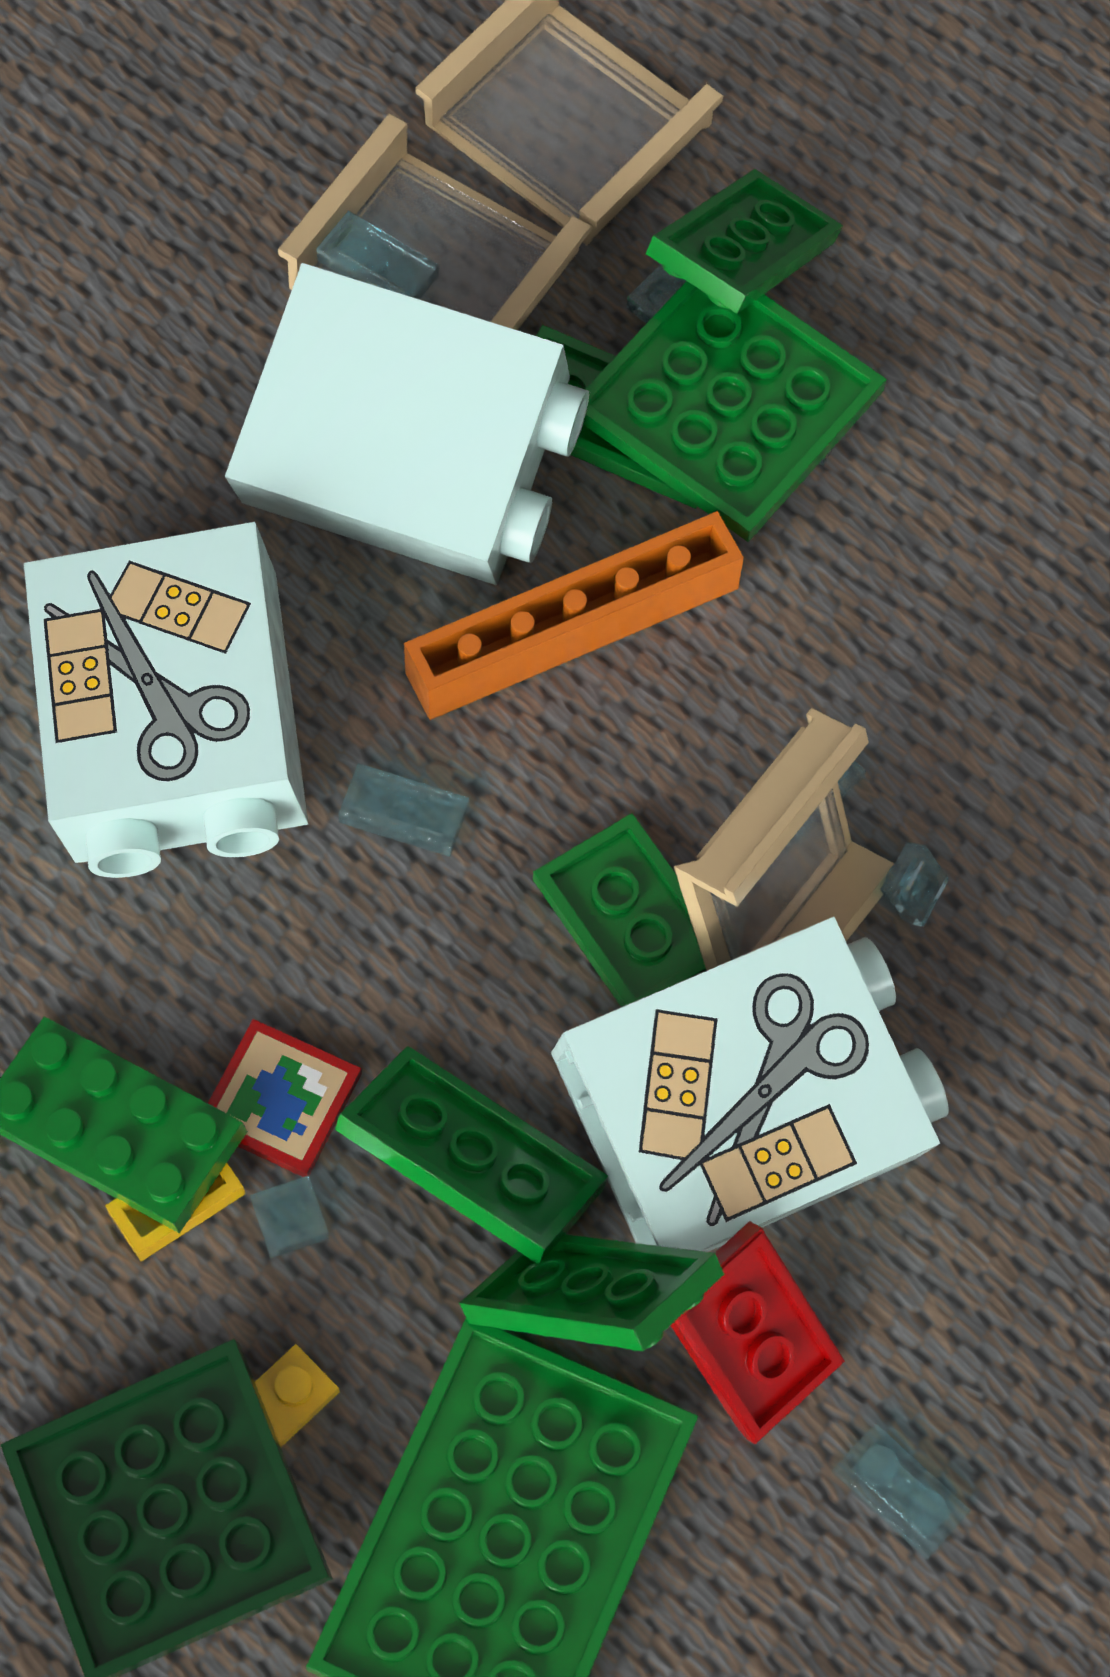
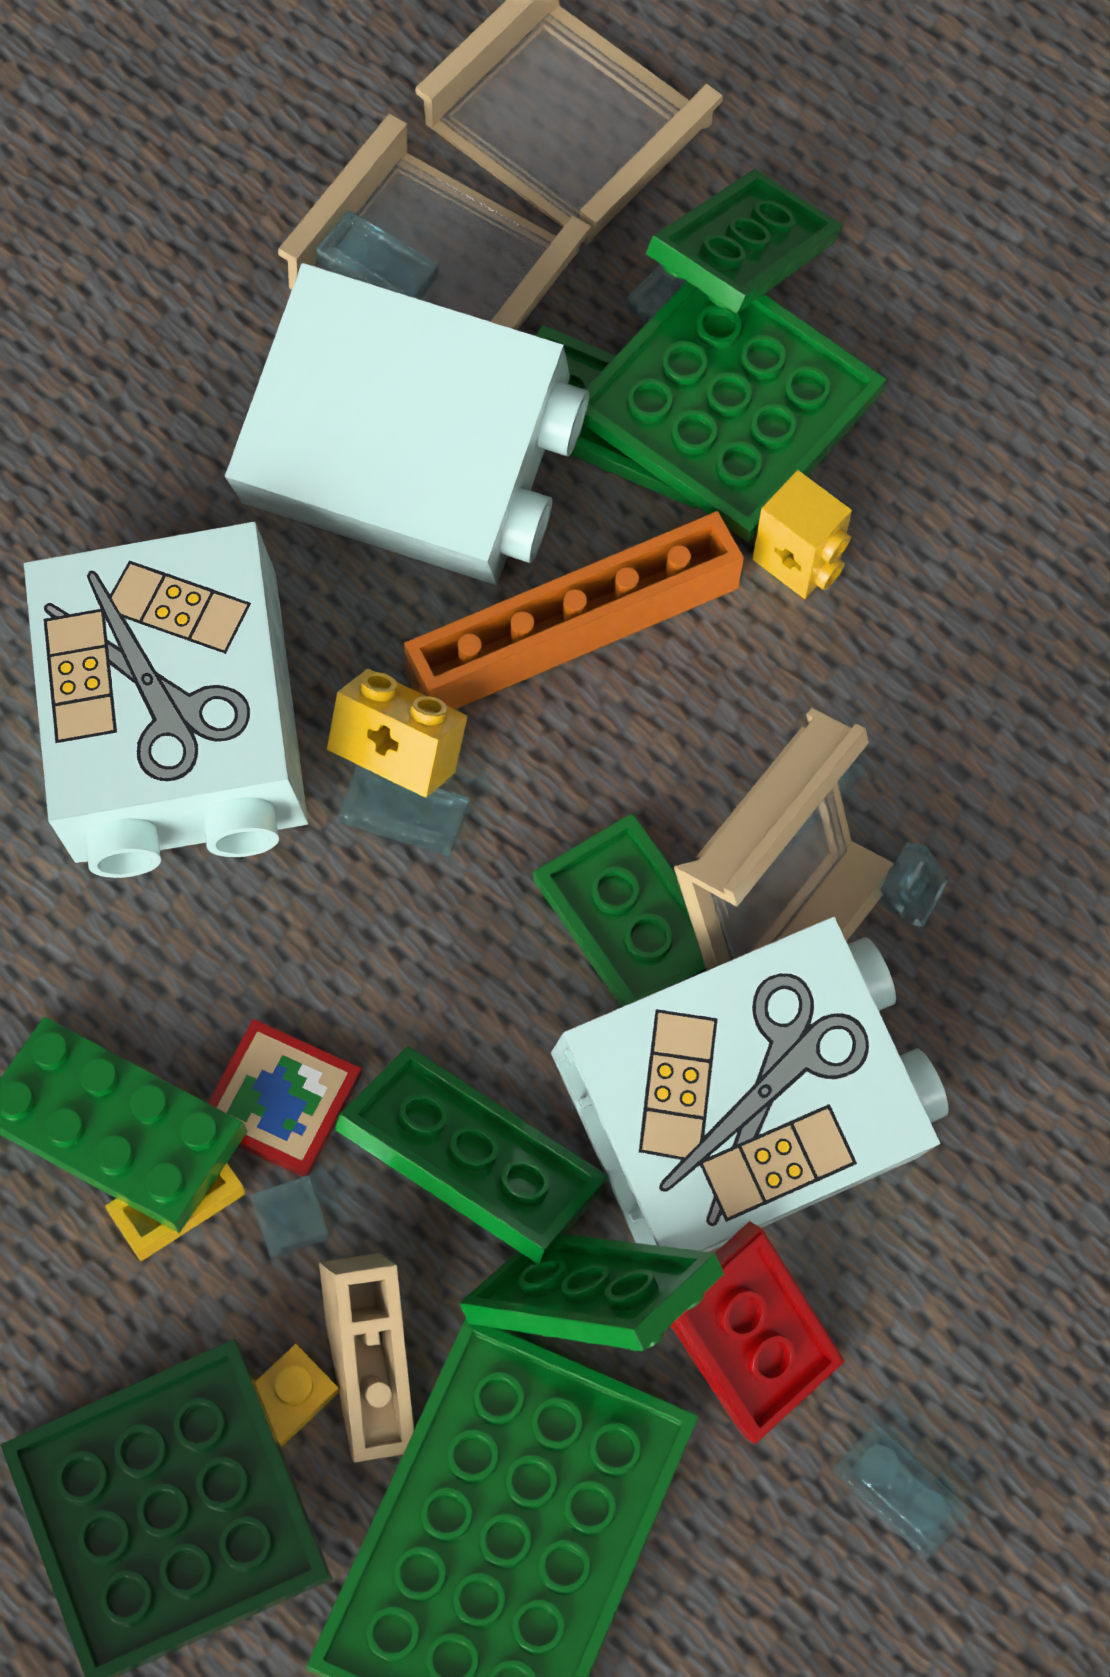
(368, 1353): none -> tan slope
(396, 732): none -> yellow brick
(803, 535): none -> yellow brick

